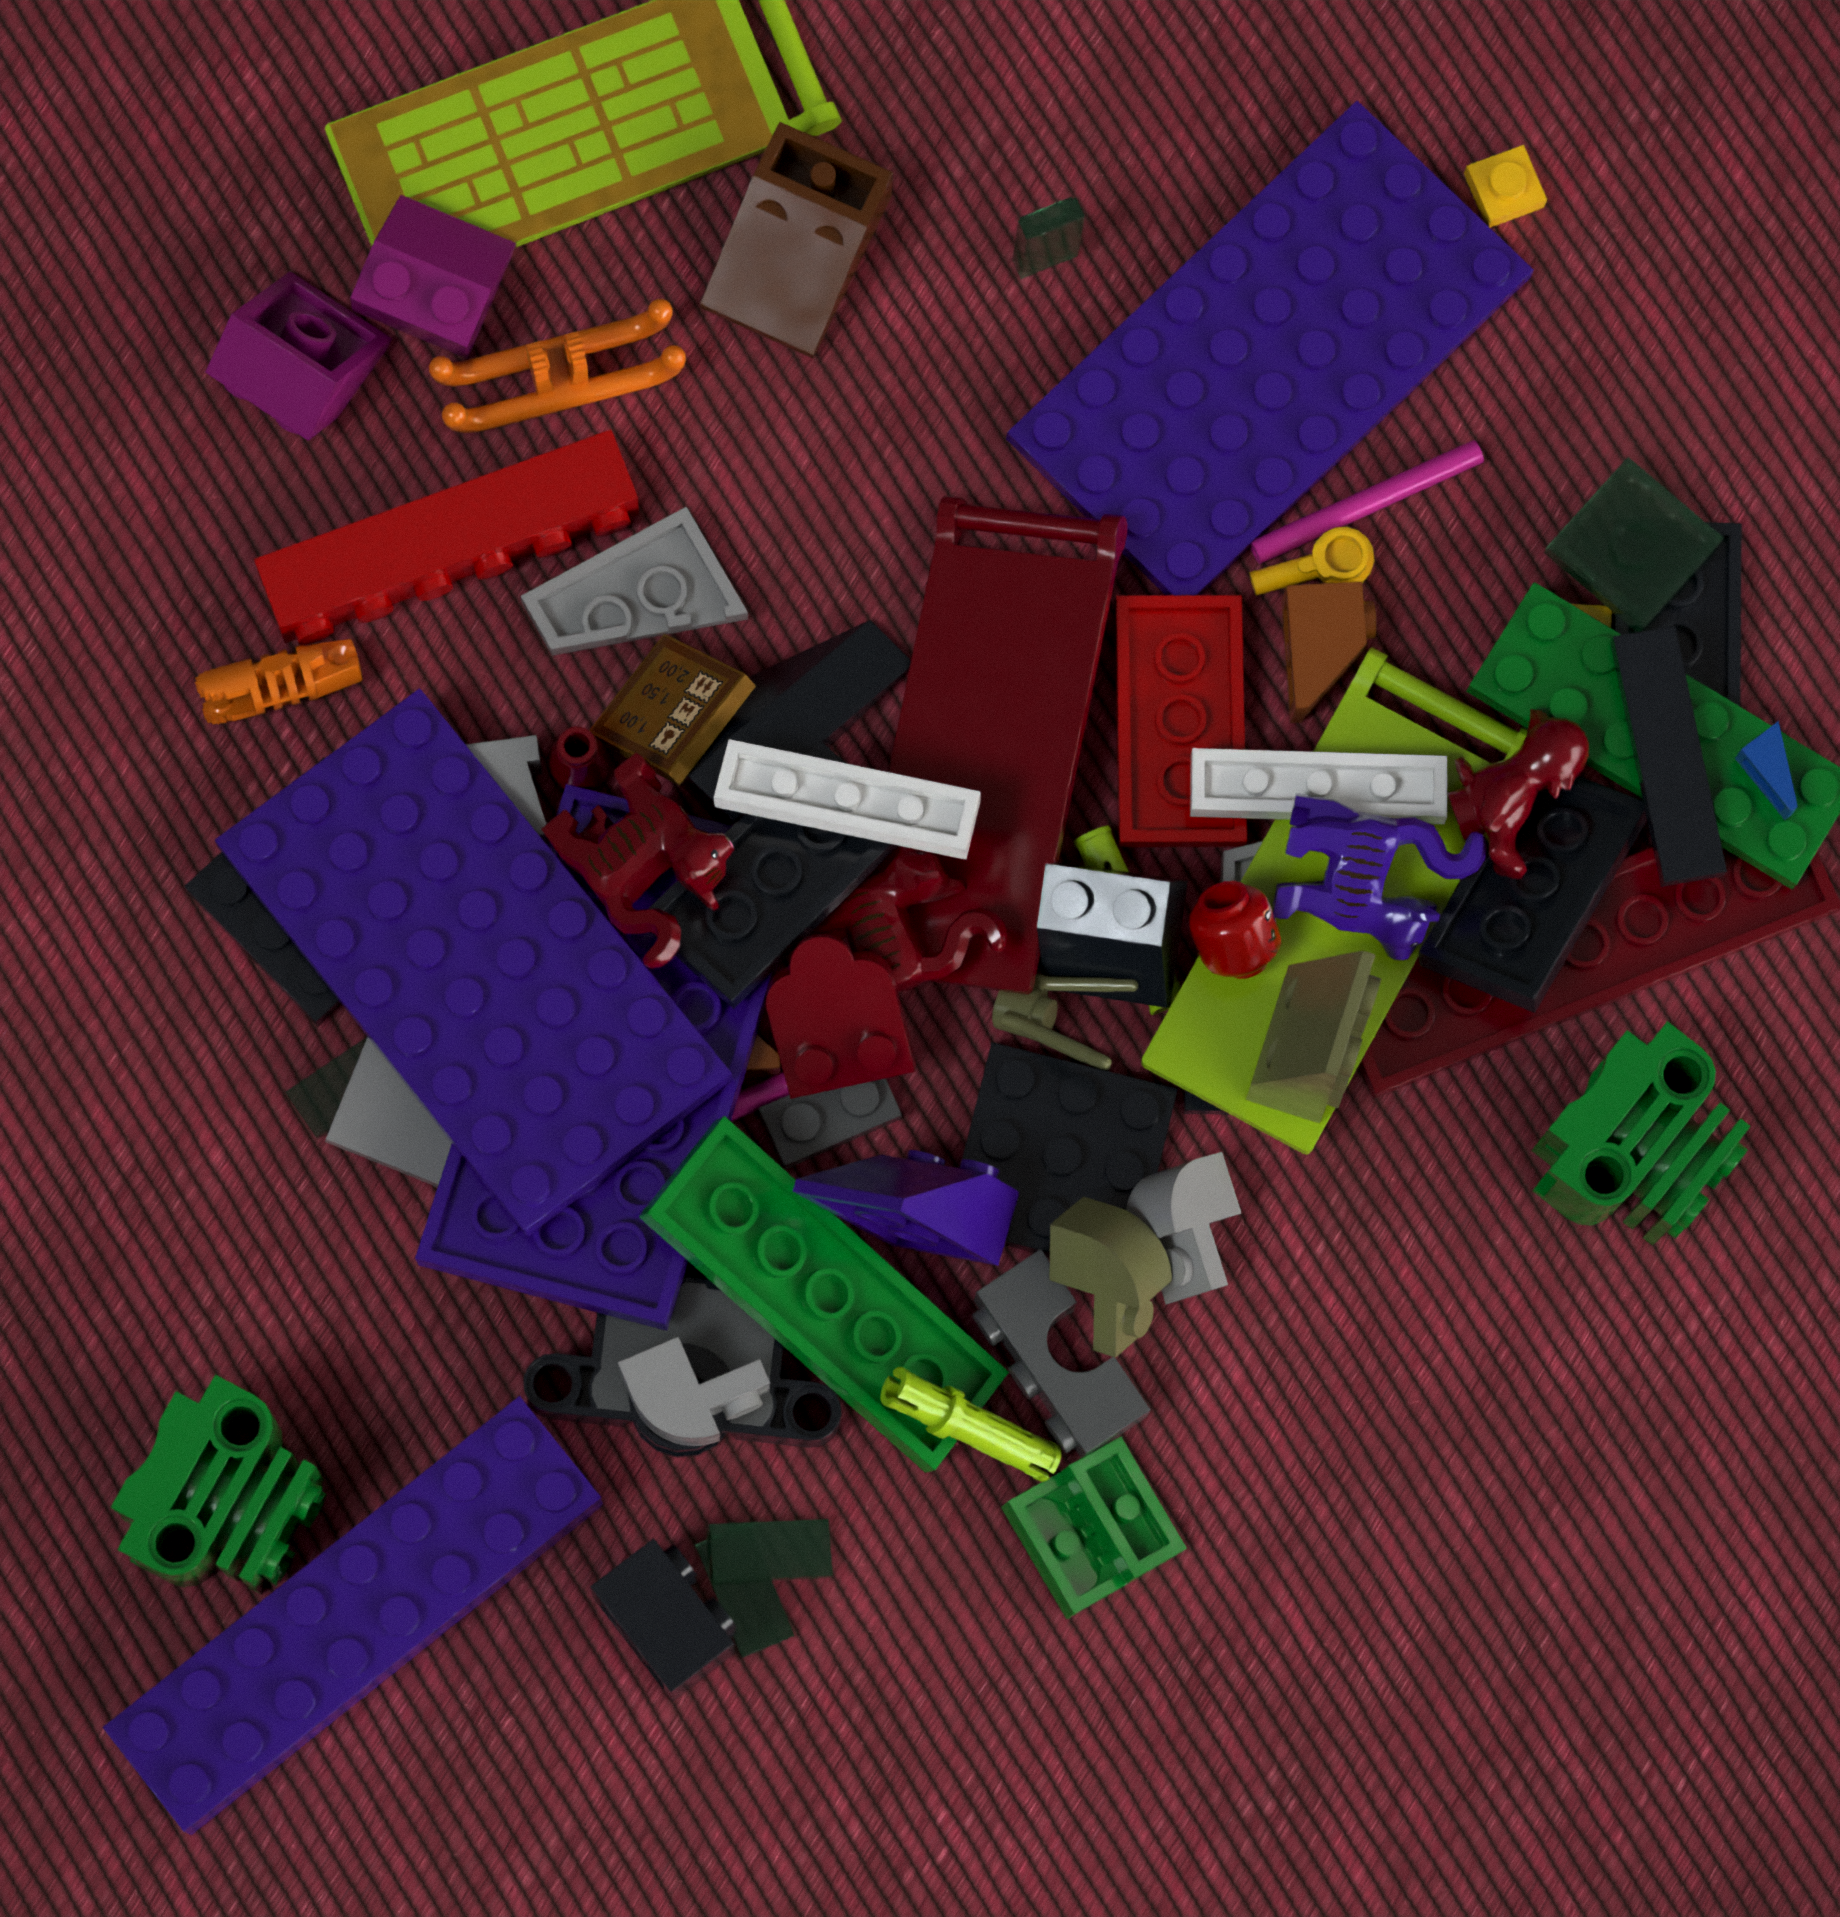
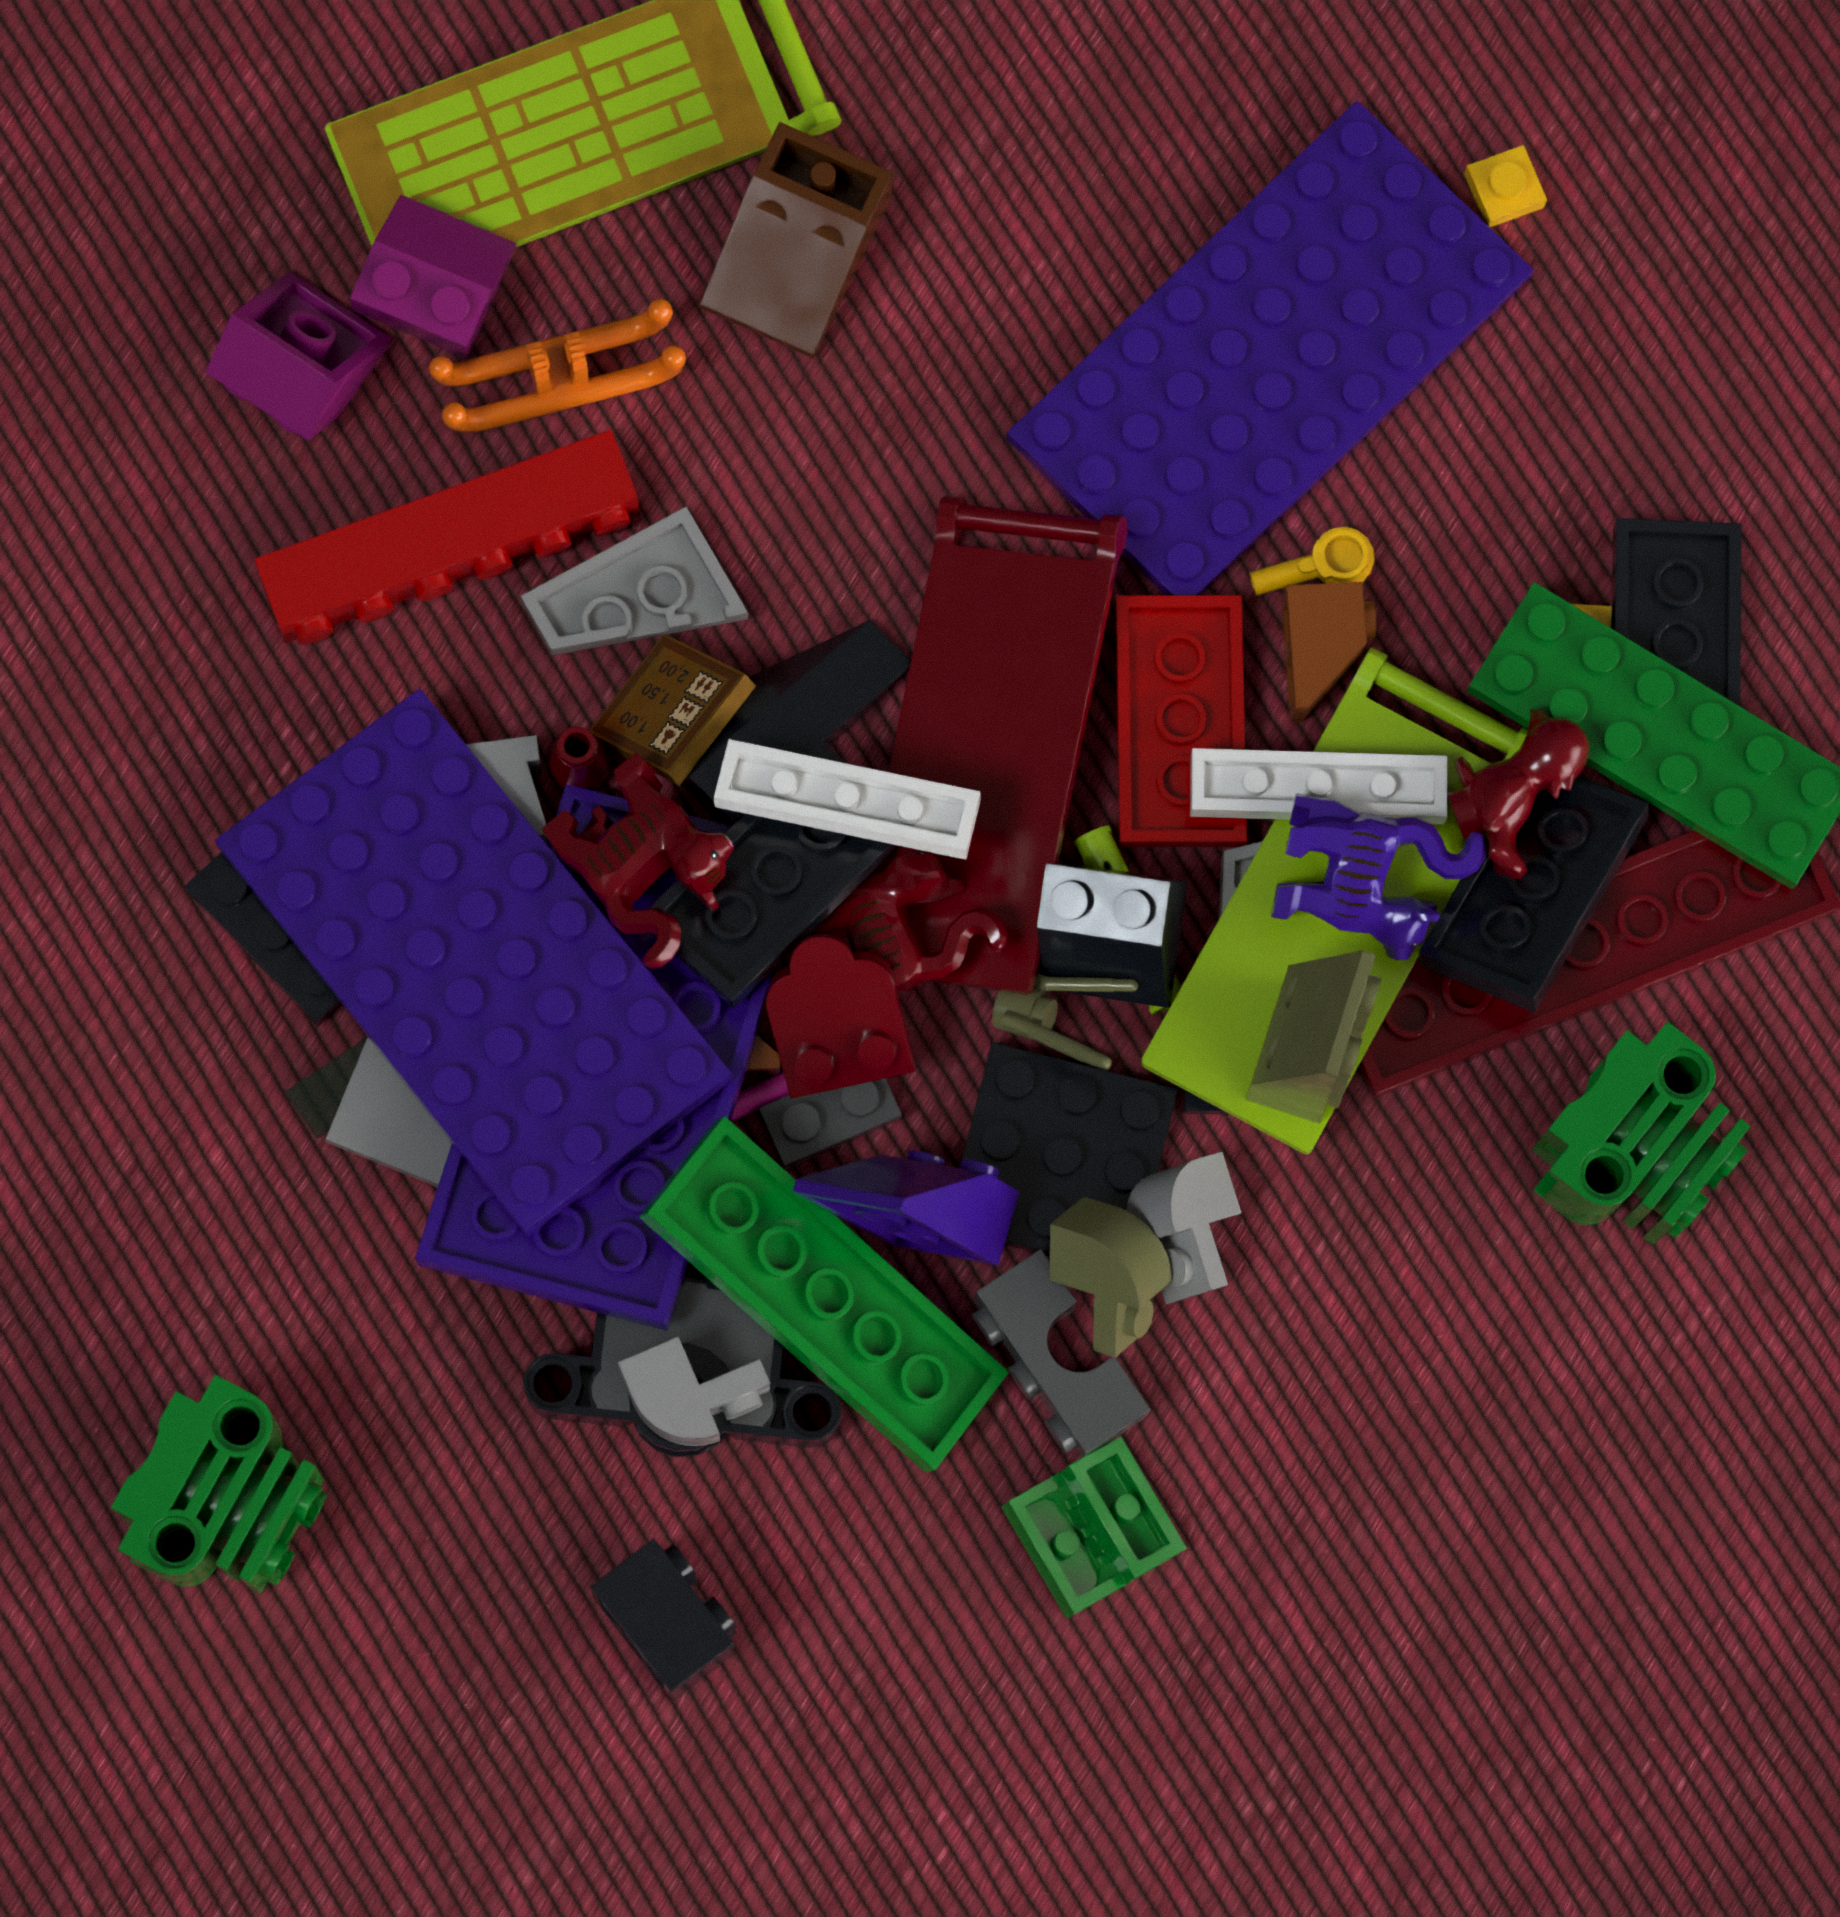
(277, 680): orange hinge -> none
(353, 1616): dark purple brick -> none
(753, 1609): clear green piece -> none
(769, 1551): clear green piece -> none
(951, 1415): lime pin -> none
(1048, 237): tile -> none
(1234, 930): red head -> none
(1367, 501): dark pink piece -> none
(1633, 545): clear green tile -> none
(1668, 756): black tile -> none
(1768, 767): blue piece -> none

